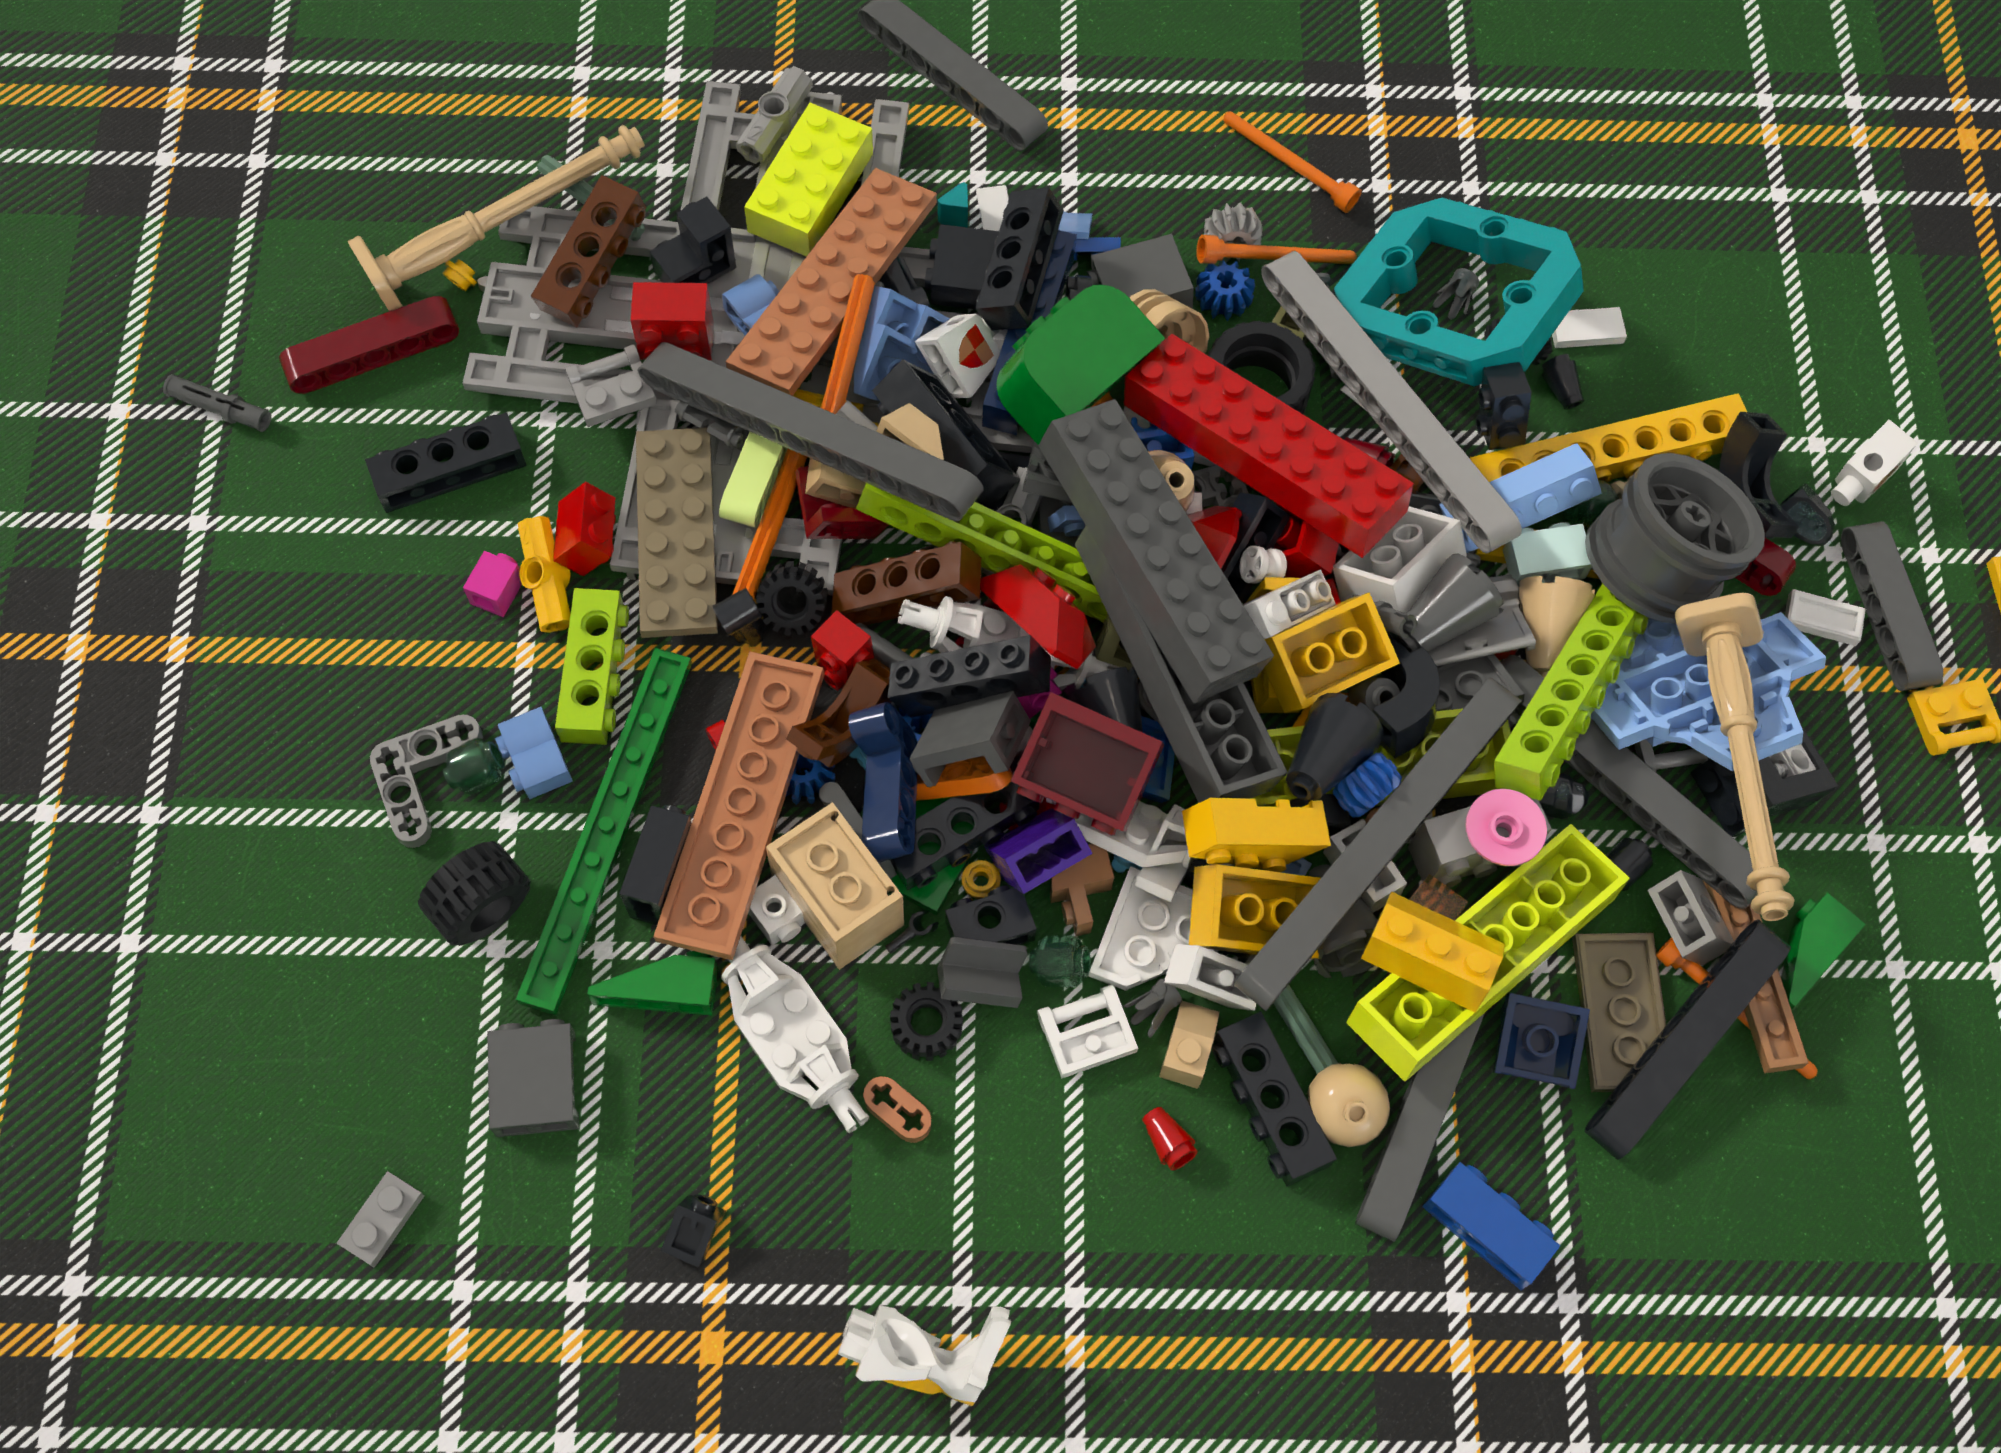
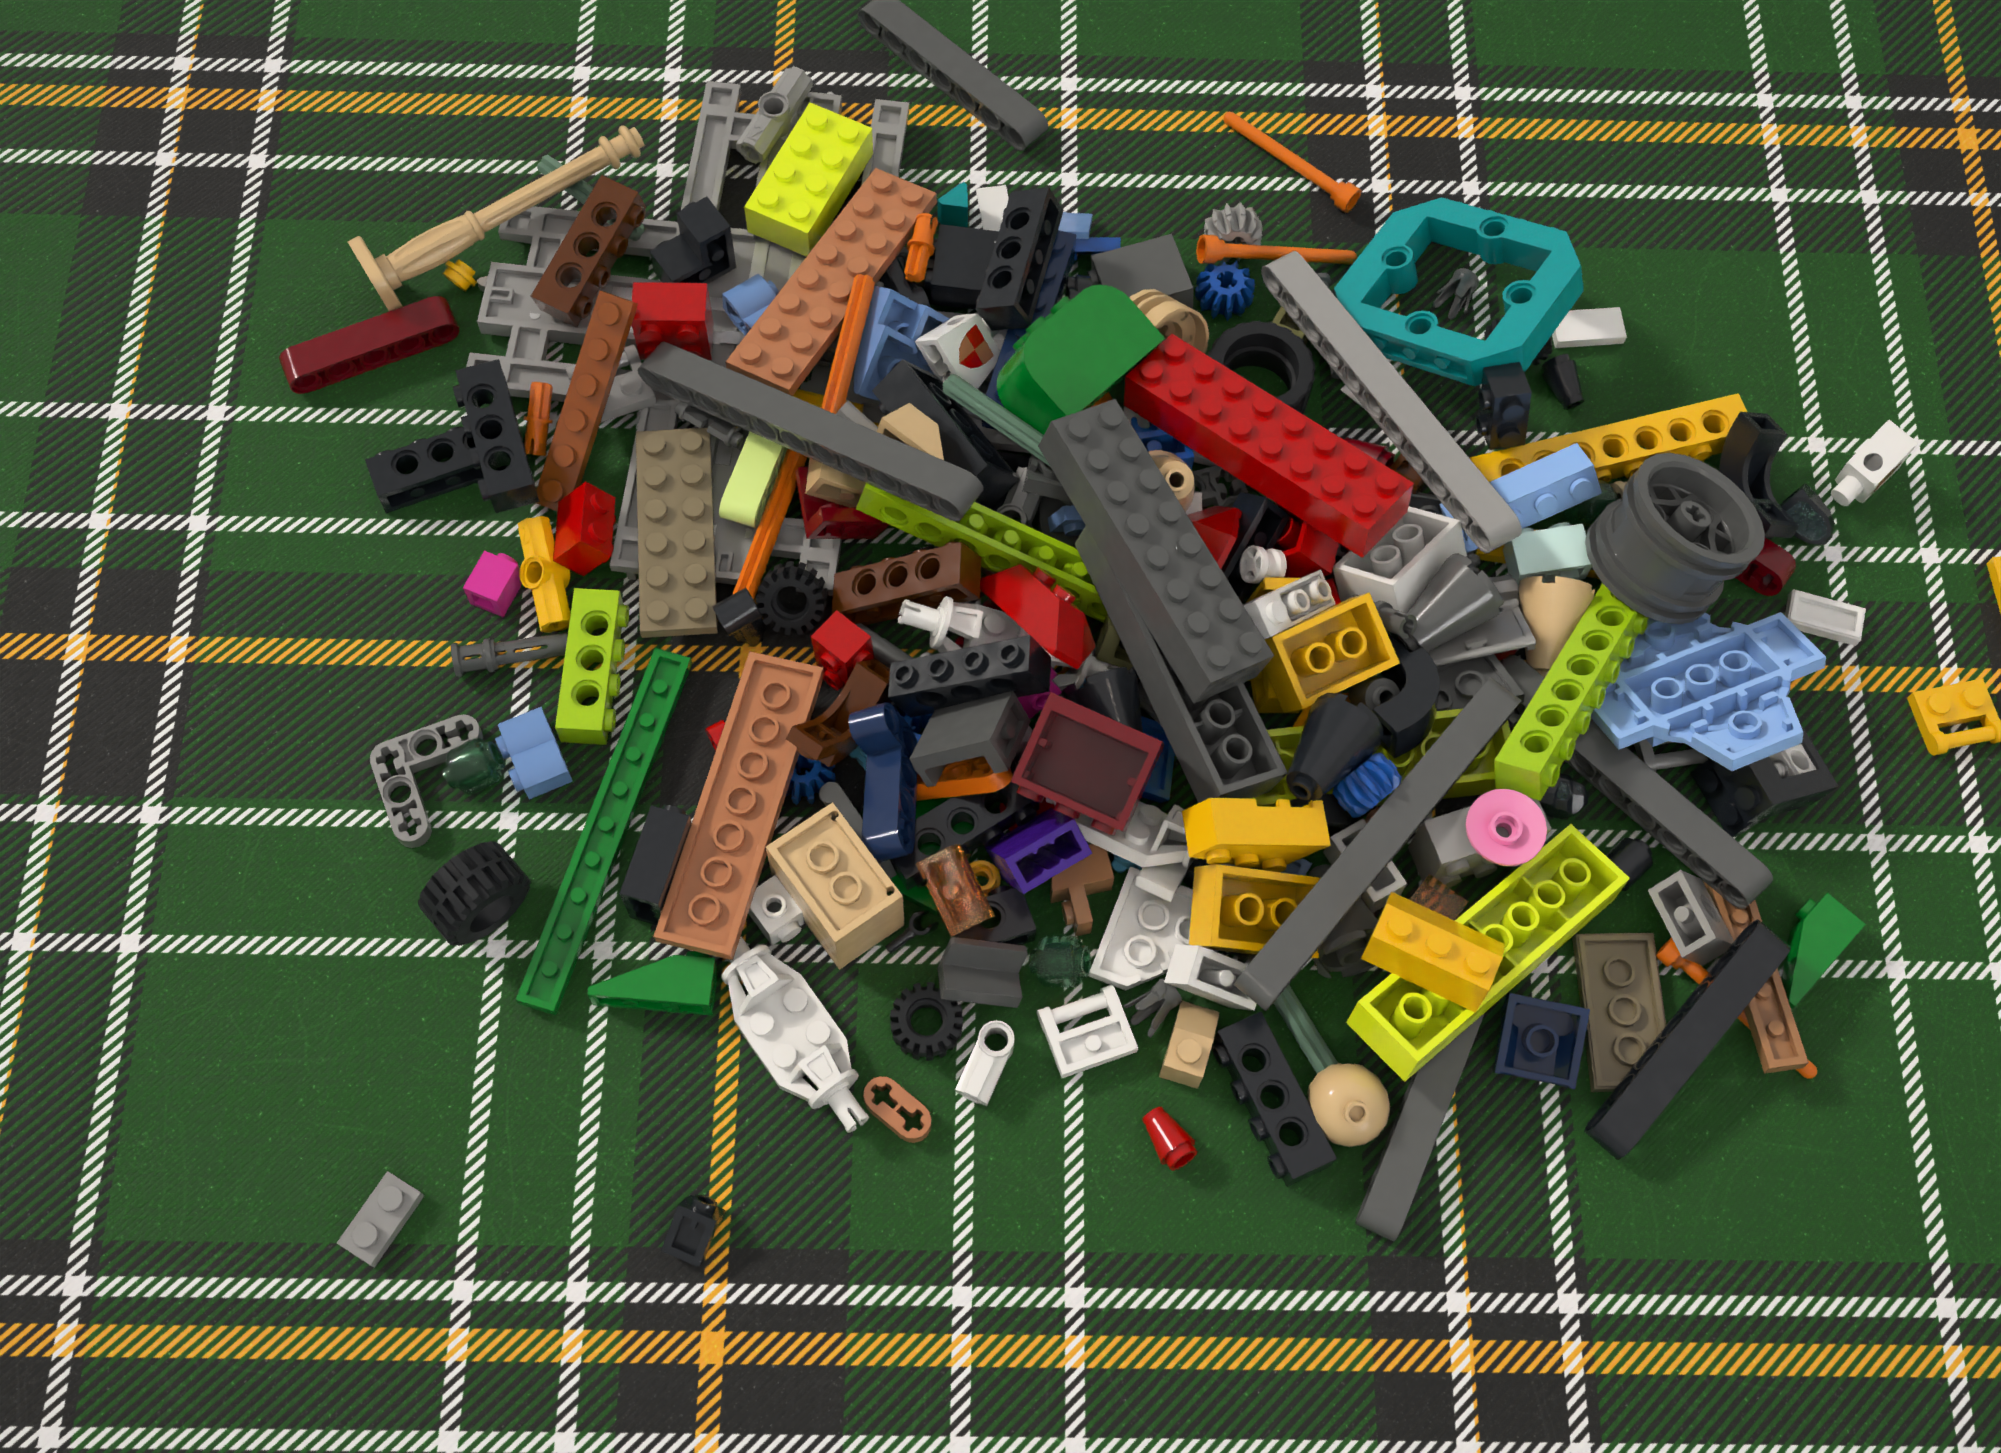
(230, 408): dark grey pin -> none
(489, 649): none -> dark grey pin
(515, 484): none -> black brick
(531, 1078): dark grey panel -> none
(538, 418): none -> orange axle
(586, 398): none -> dark orange plate
(907, 1356): white hips -> none
(920, 247): none -> orange axle
(955, 889): none -> clear orange brick
(985, 1065): none -> white piece
(994, 414): none -> sand green axle
(1492, 1225): blue brick -> none
(1720, 631): tan piece -> none
(1891, 606): dark grey beam -> none

